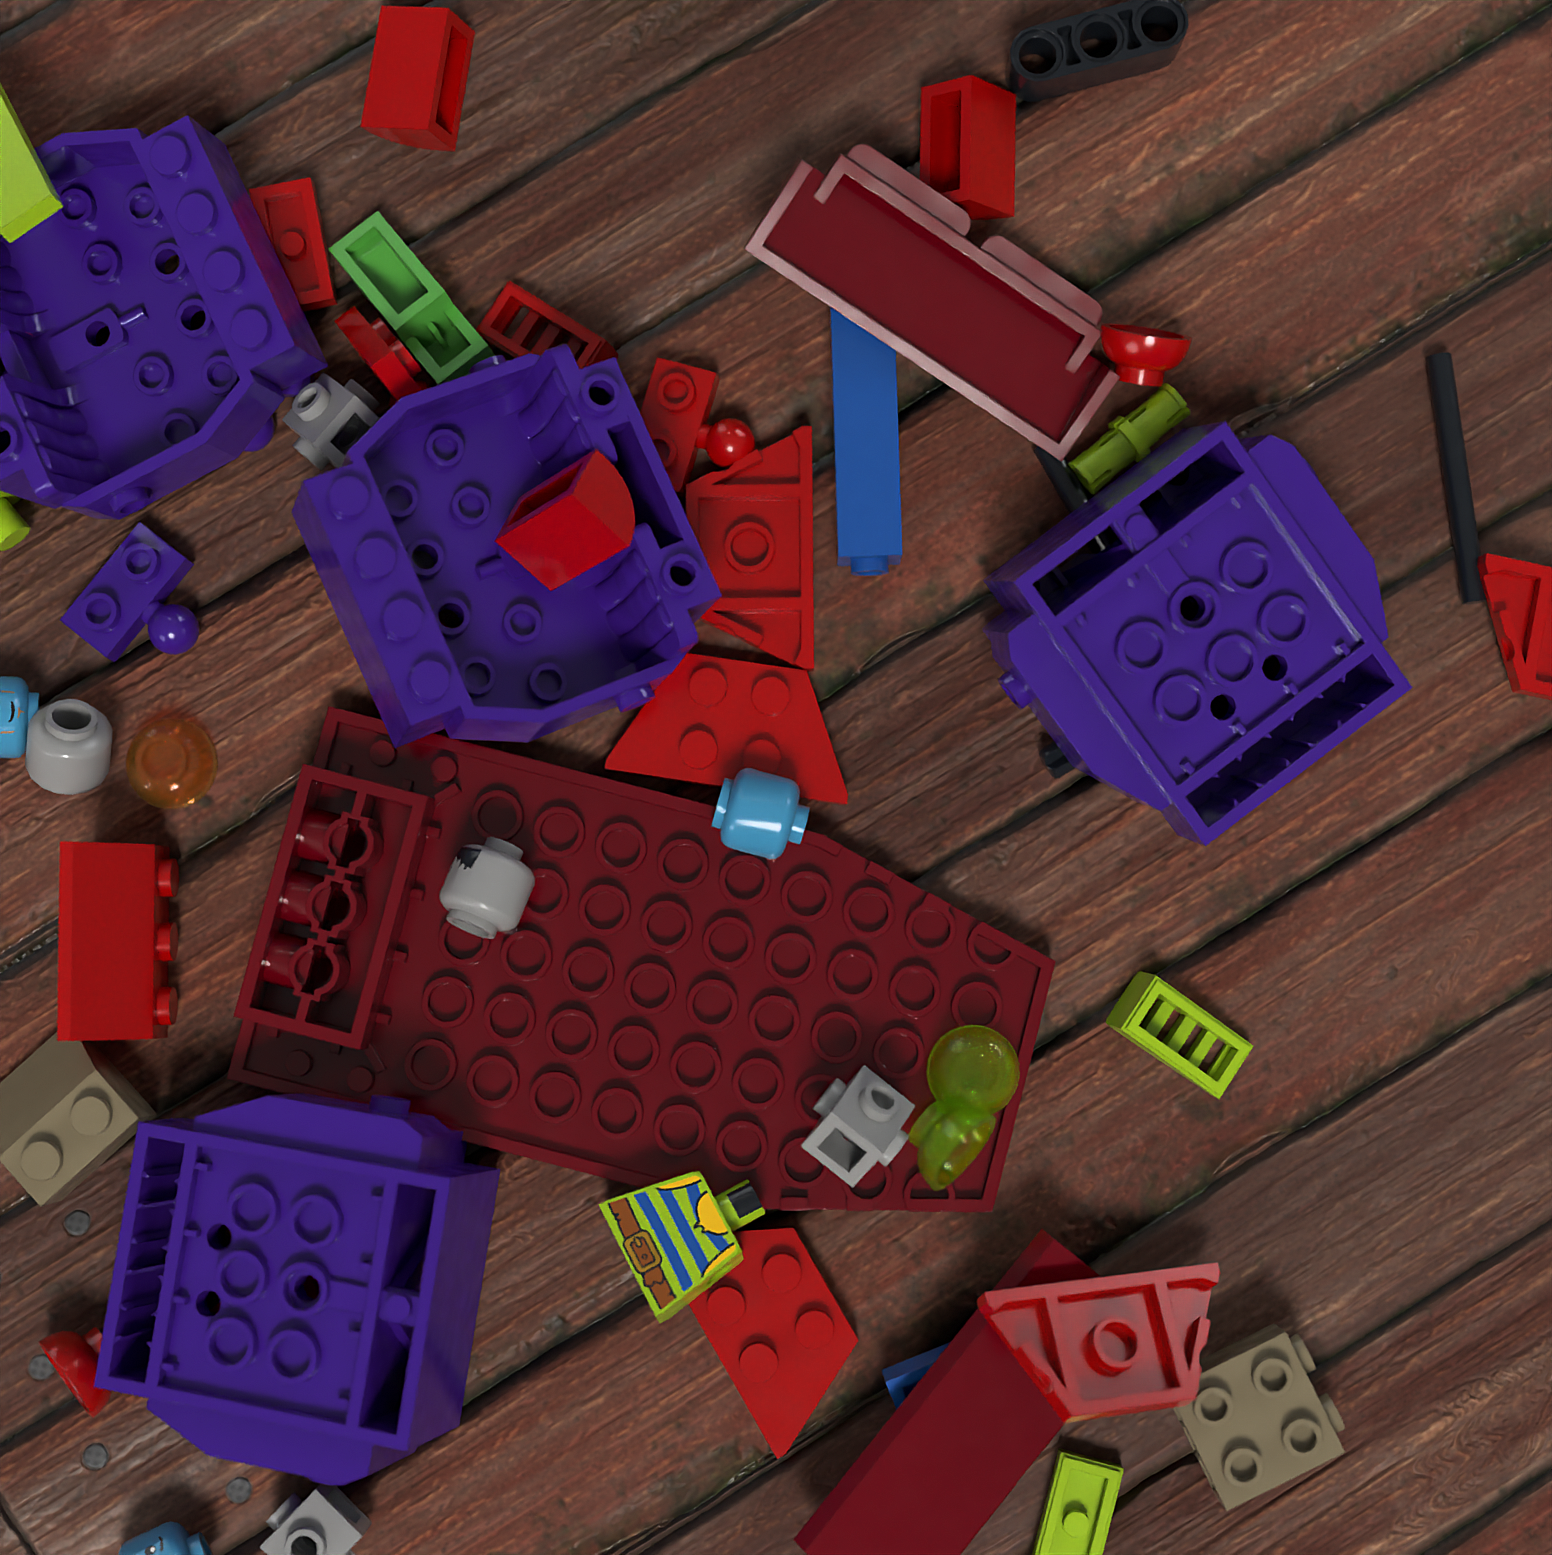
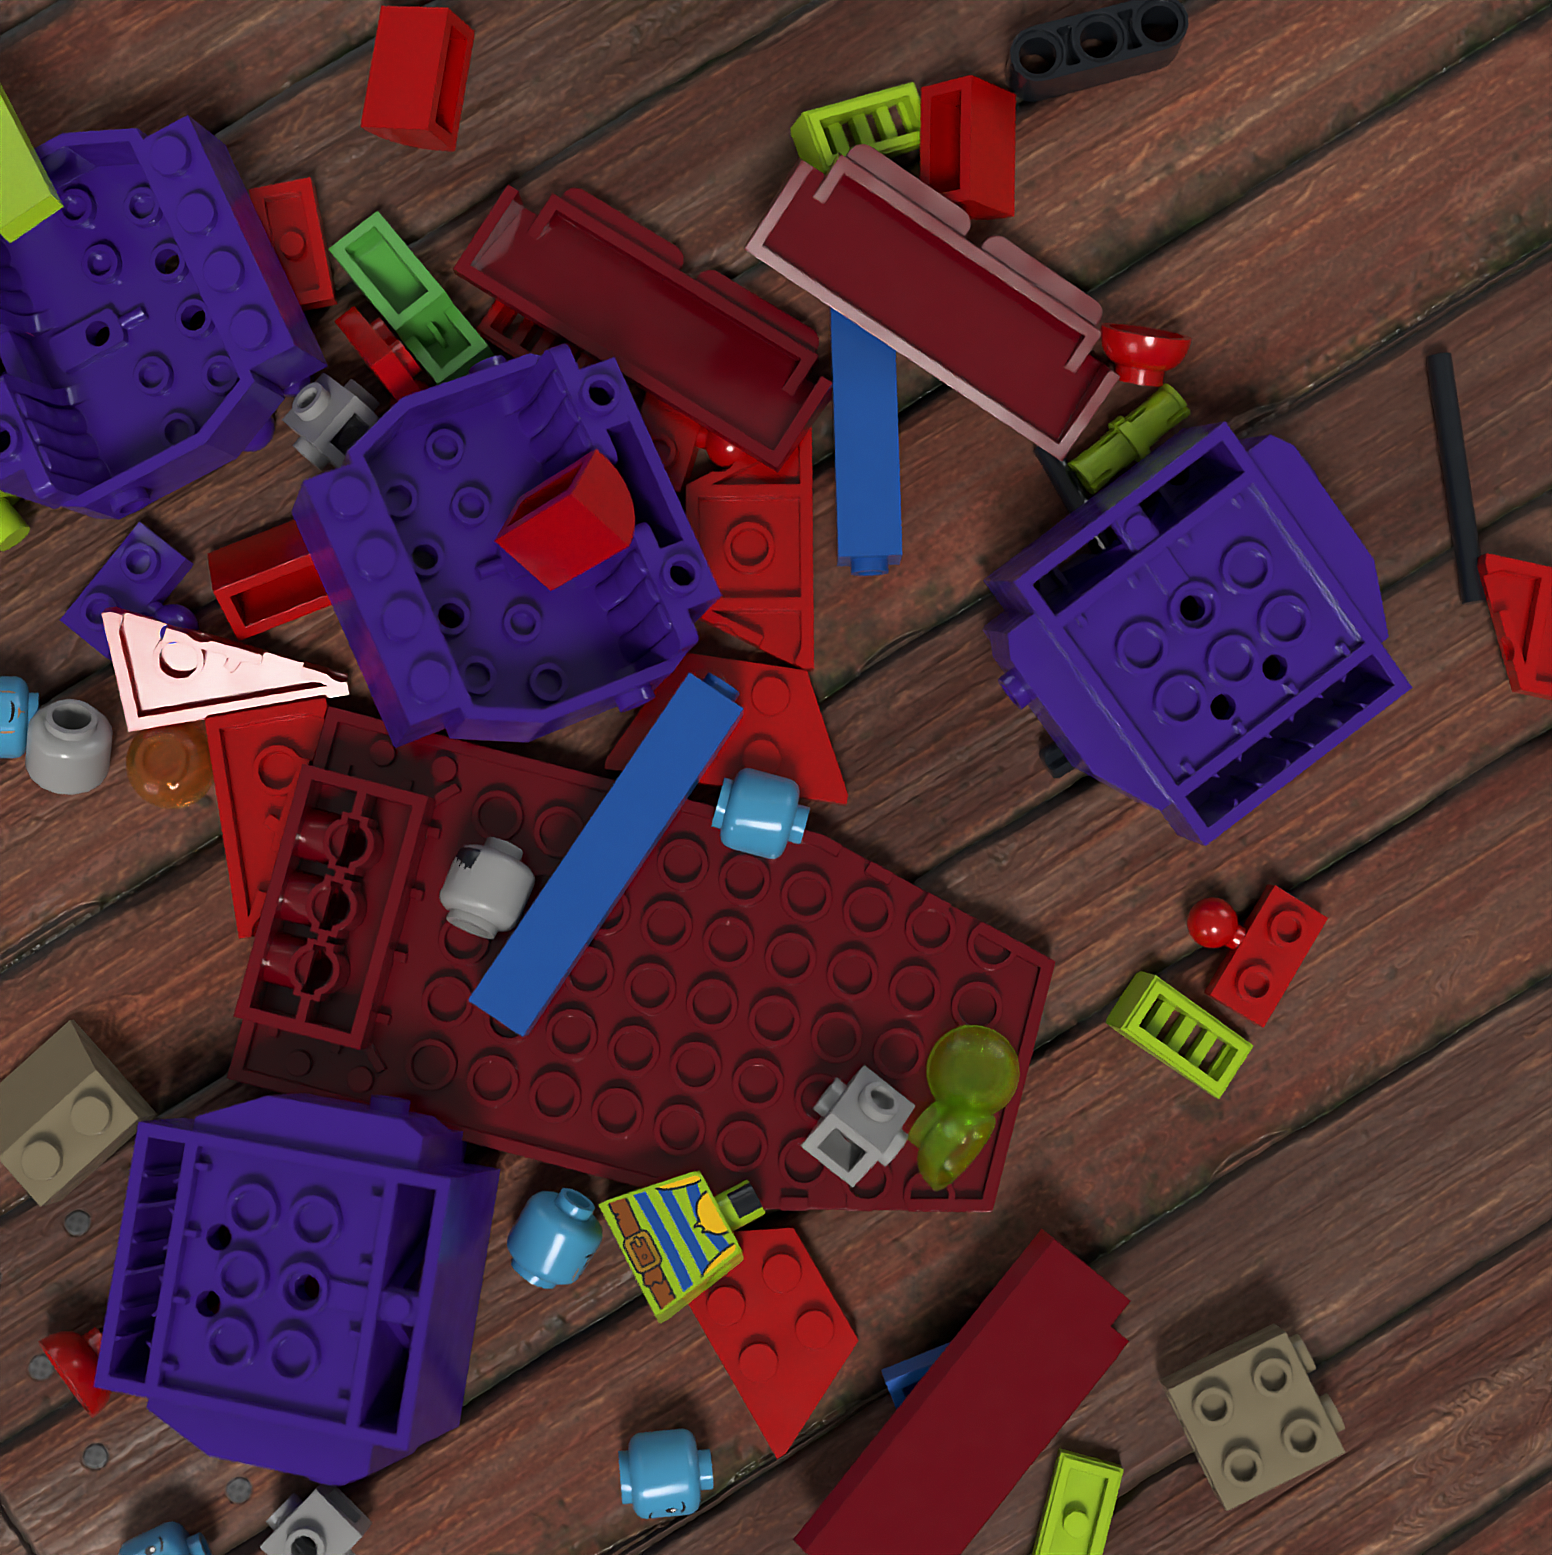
(115, 941): red slope -> none
(203, 673): none -> wing
(255, 777): none -> red wing
(266, 580): none -> red brick
(554, 1238): none -> dark azure head
(609, 853): none -> blue brick
(664, 1473): none -> dark azure head
(681, 339): none -> dark red slope
(821, 137): none -> lime slope
(1109, 1339): red wing -> none
(1261, 952): none -> red plate

